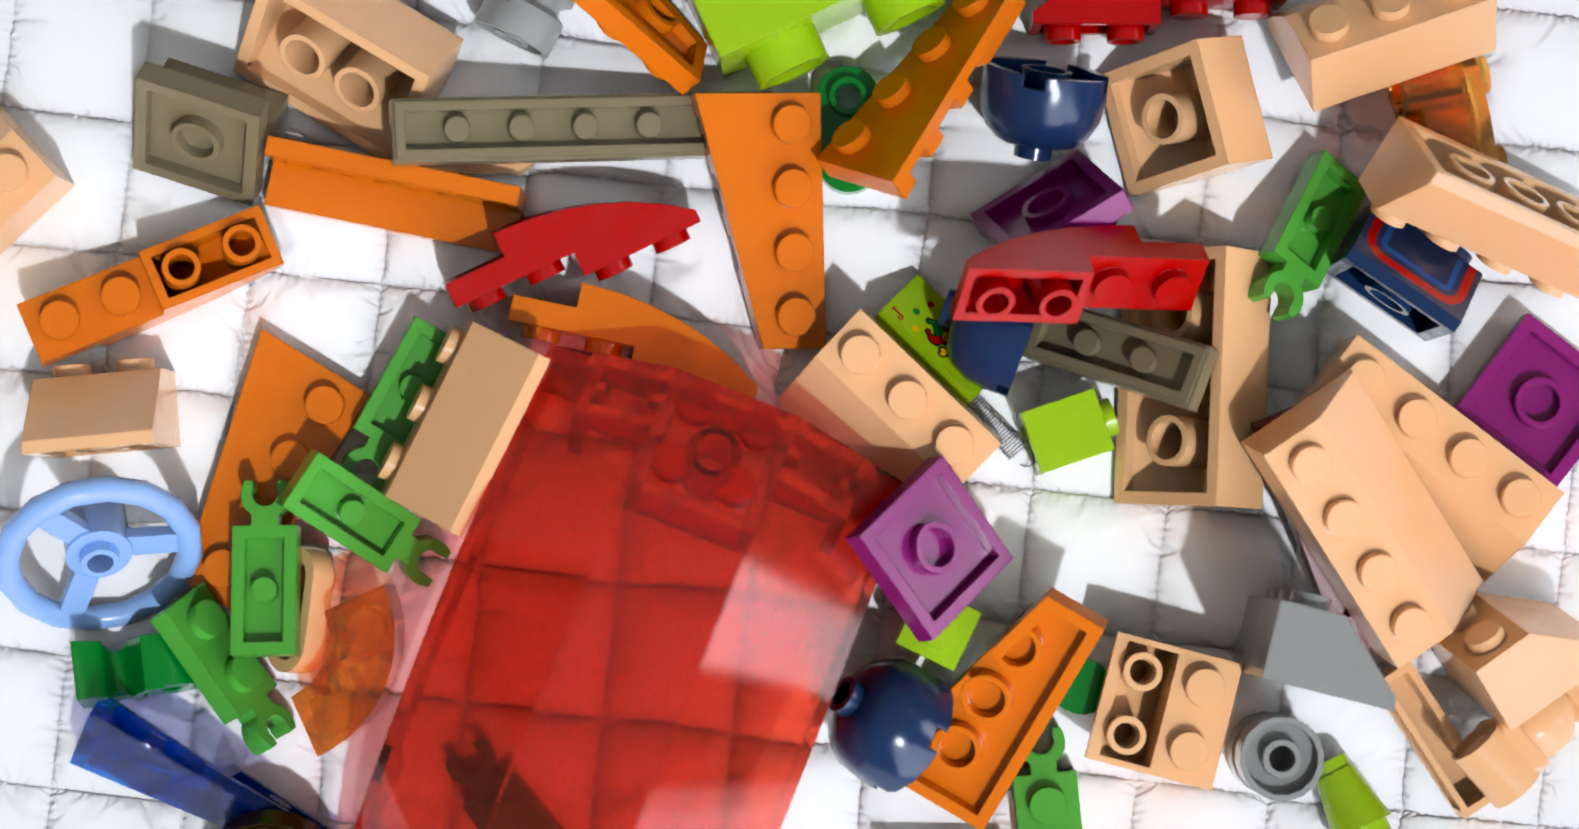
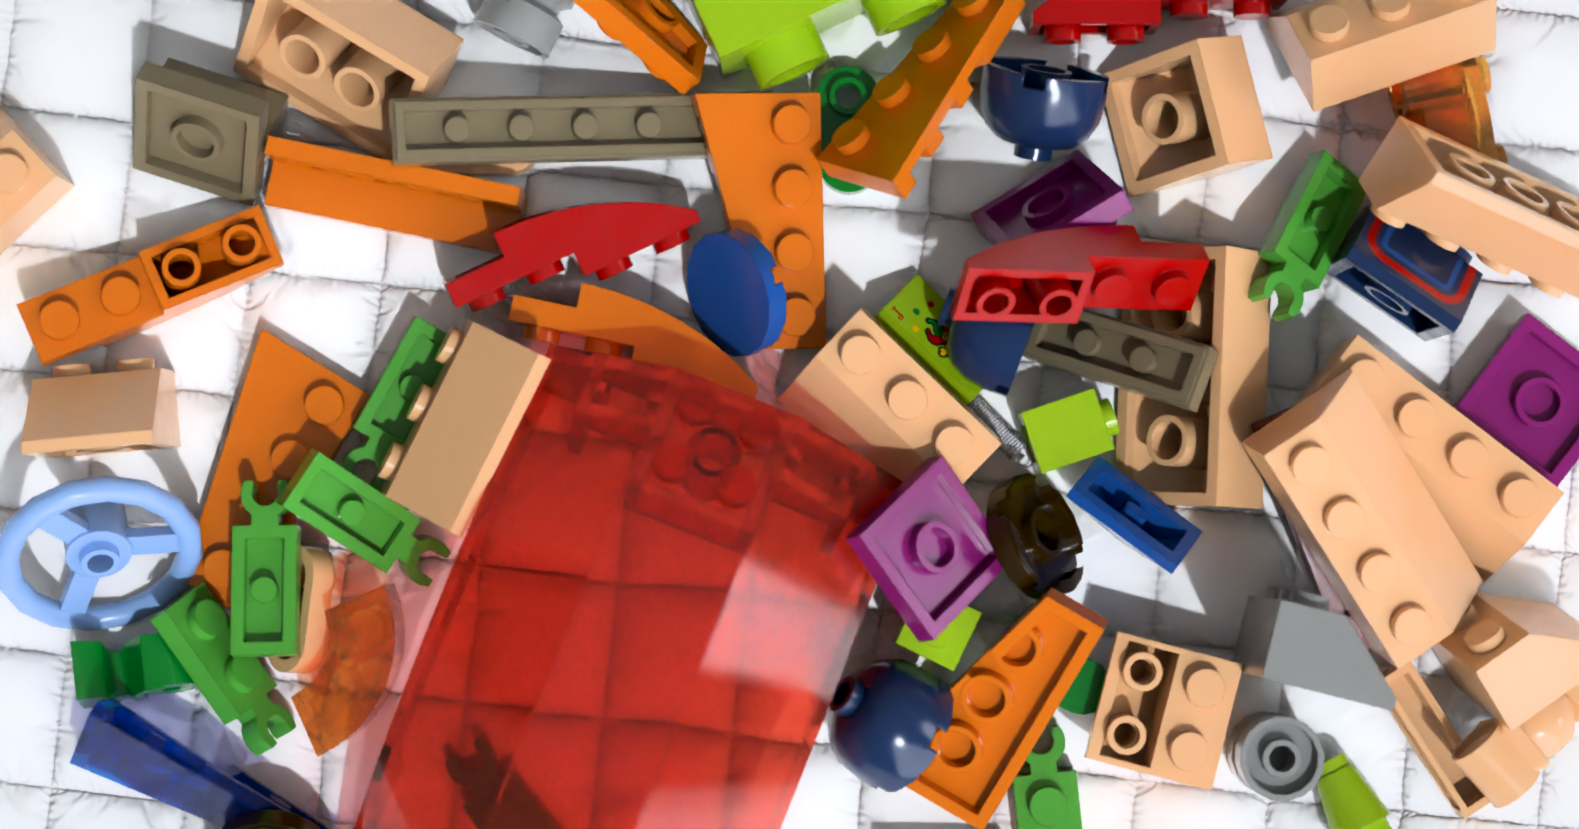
(735, 292): none -> blue tile
(1034, 536): none -> dark brown tile
(1134, 515): none -> blue slope

